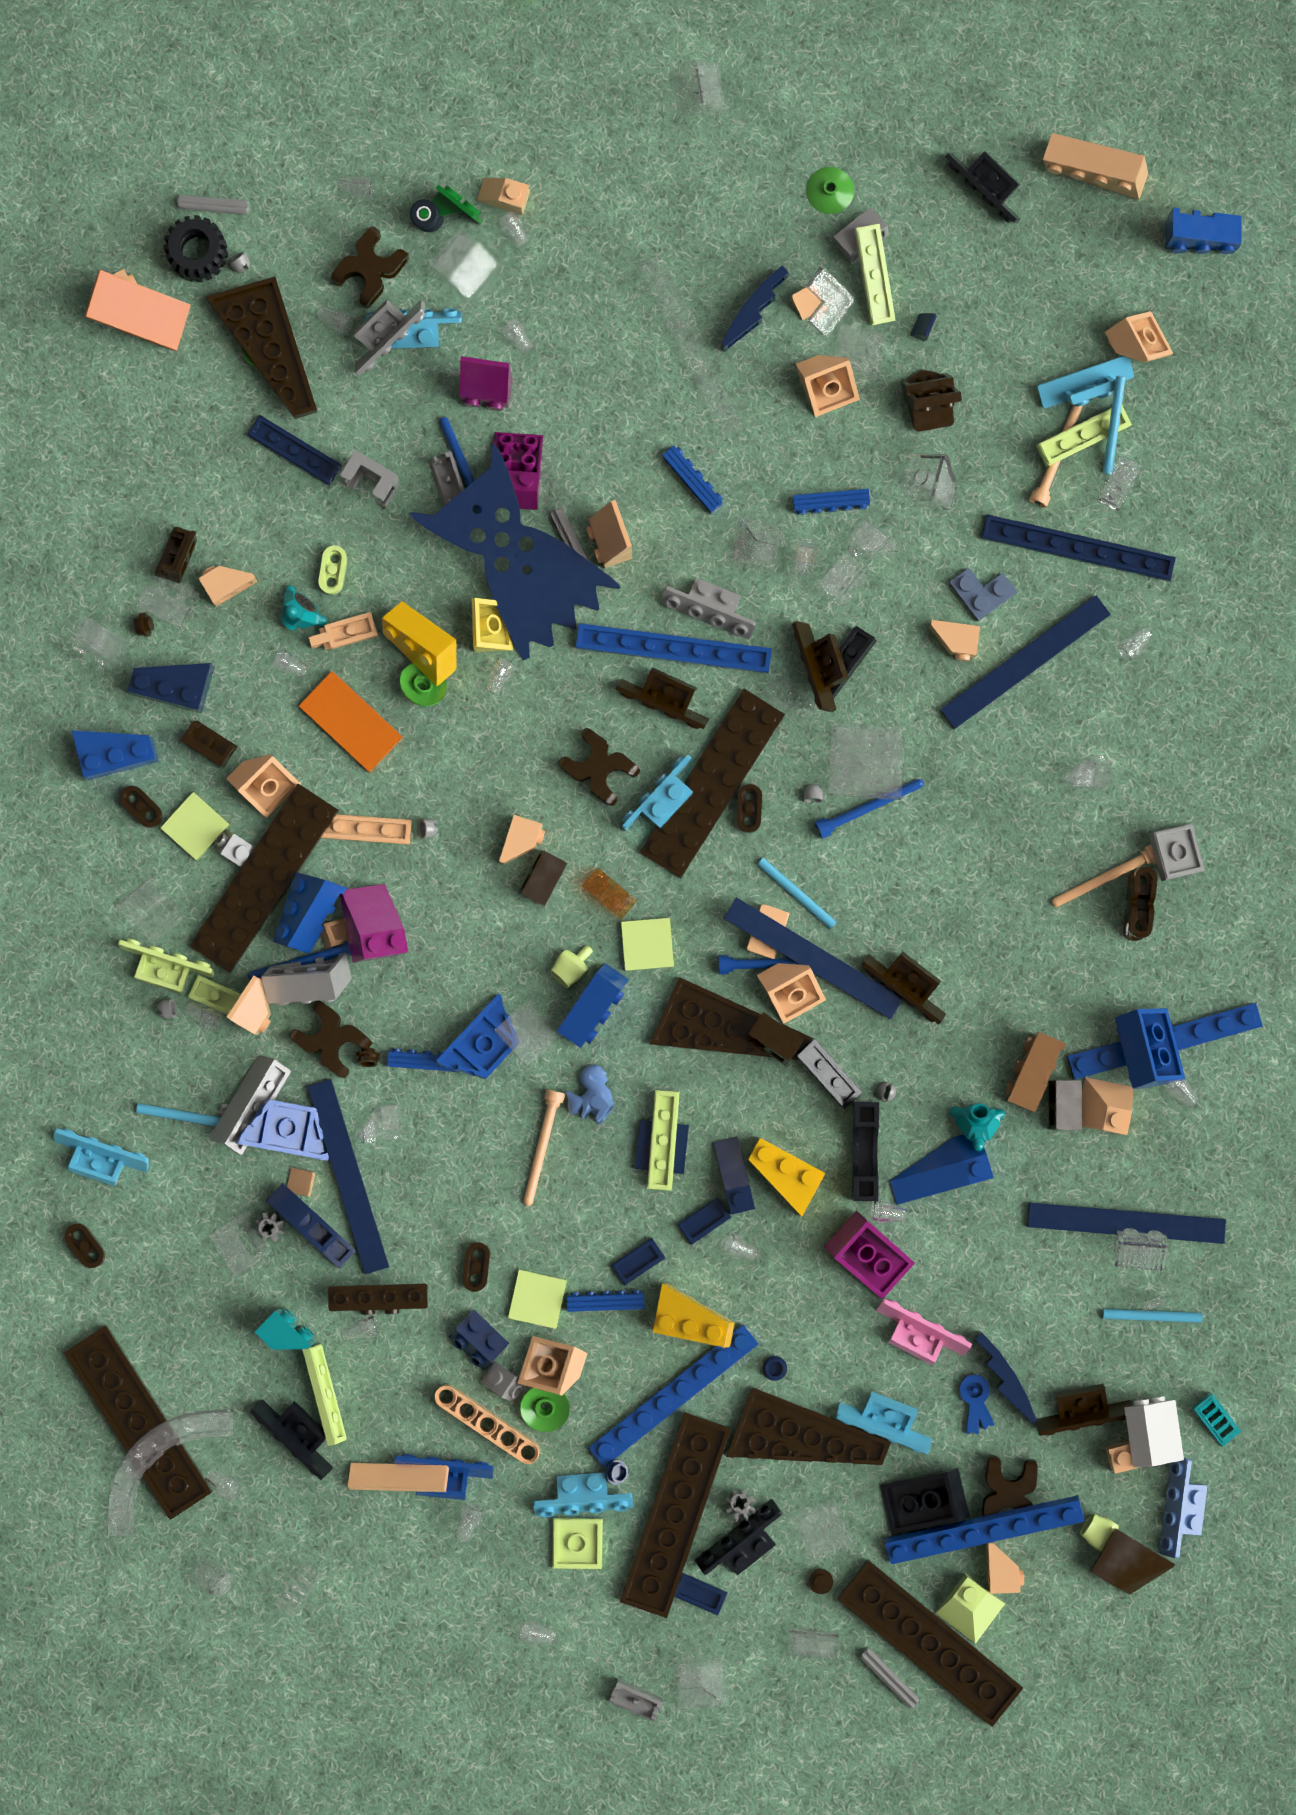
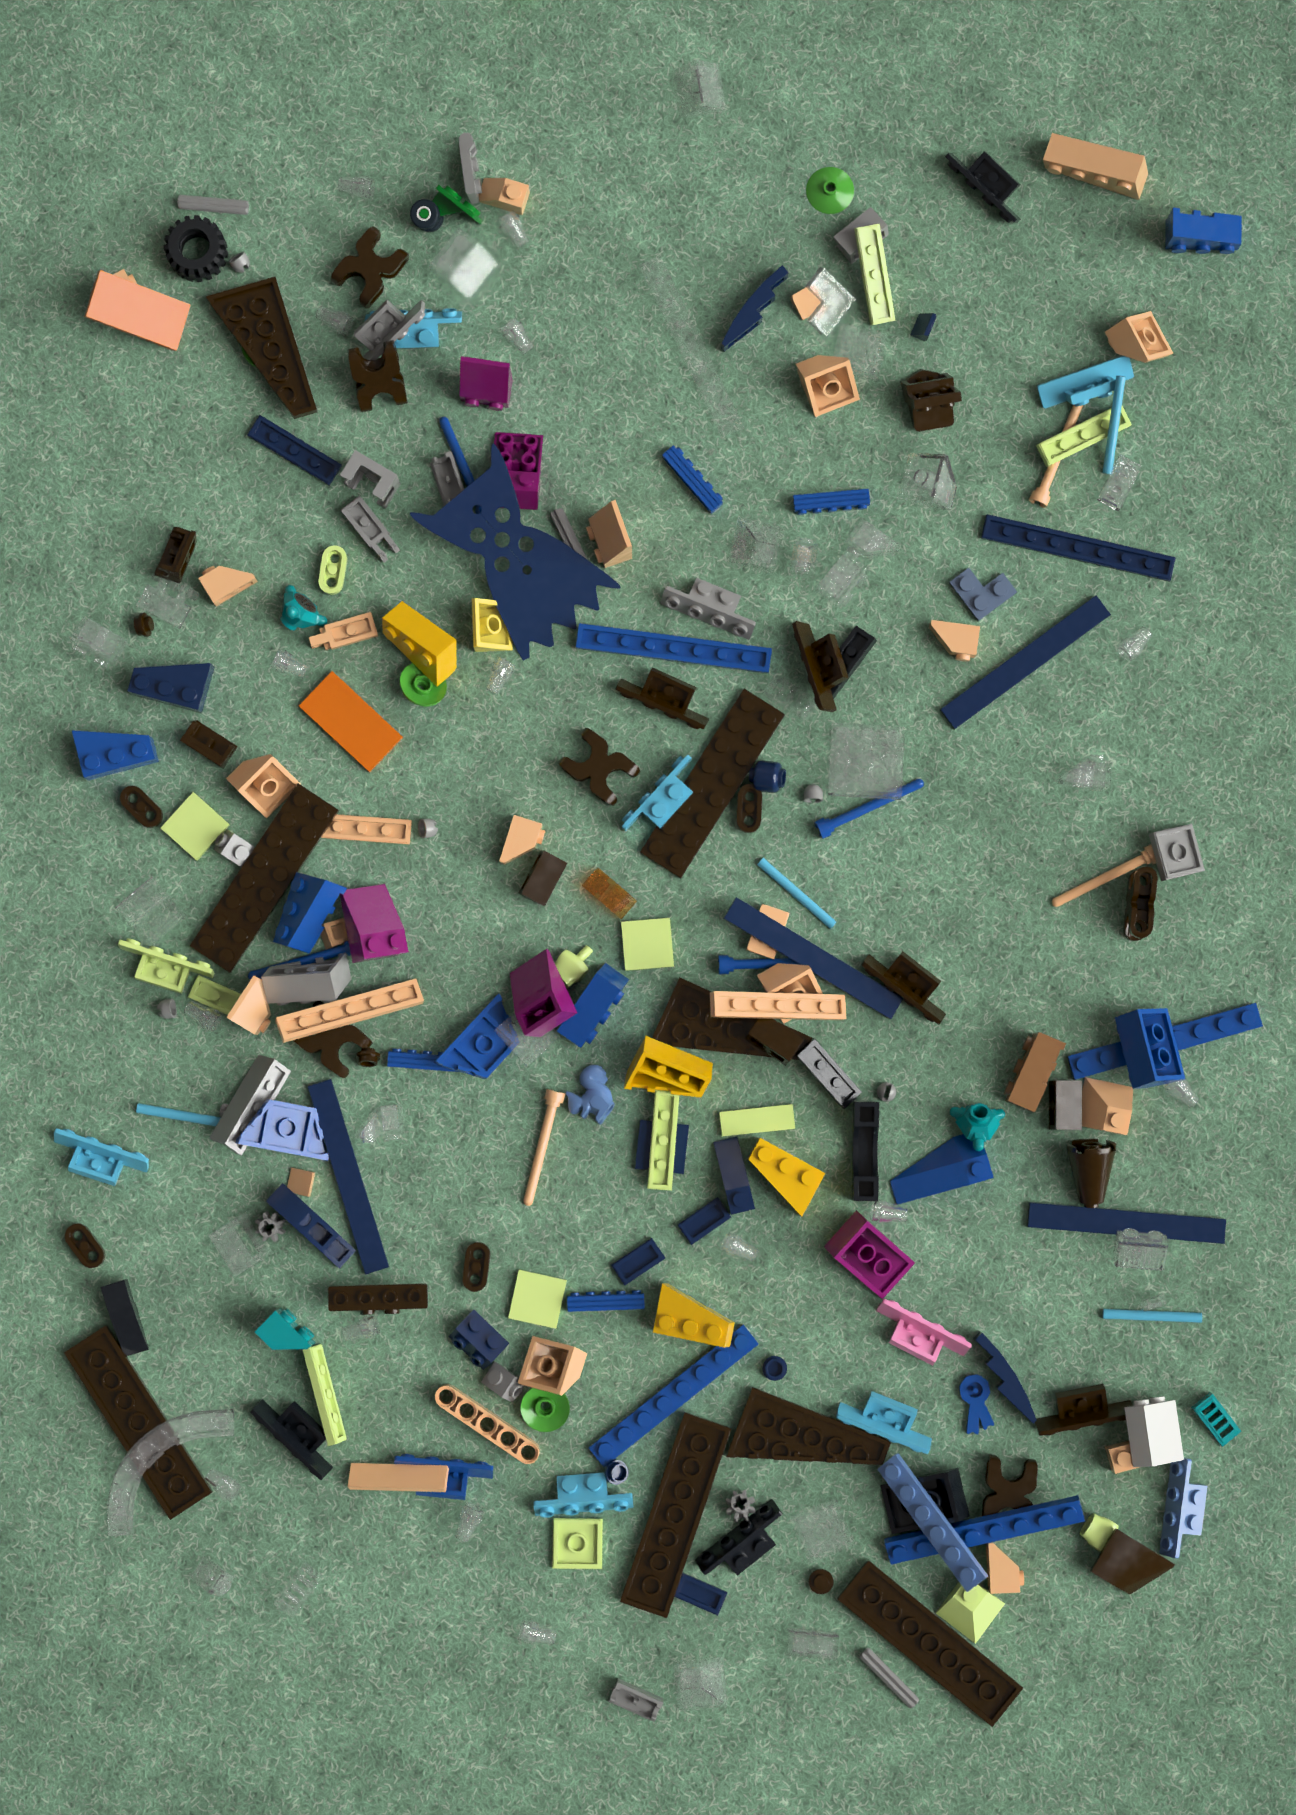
(125, 1317): none -> black slope
(349, 1010): none -> light nougat plate
(368, 526): none -> light grey hinge
(377, 376): none -> dark brown piece
(469, 167): none -> light grey hinge
(540, 996): none -> magenta slope
(668, 1069): none -> yellow wedge
(757, 1120): none -> yellowish green tile
(767, 776): none -> dark blue head
(777, 1005): none -> light nougat plate
(932, 1522): none -> medium blue plate
(1091, 1169): none -> dark brown cone

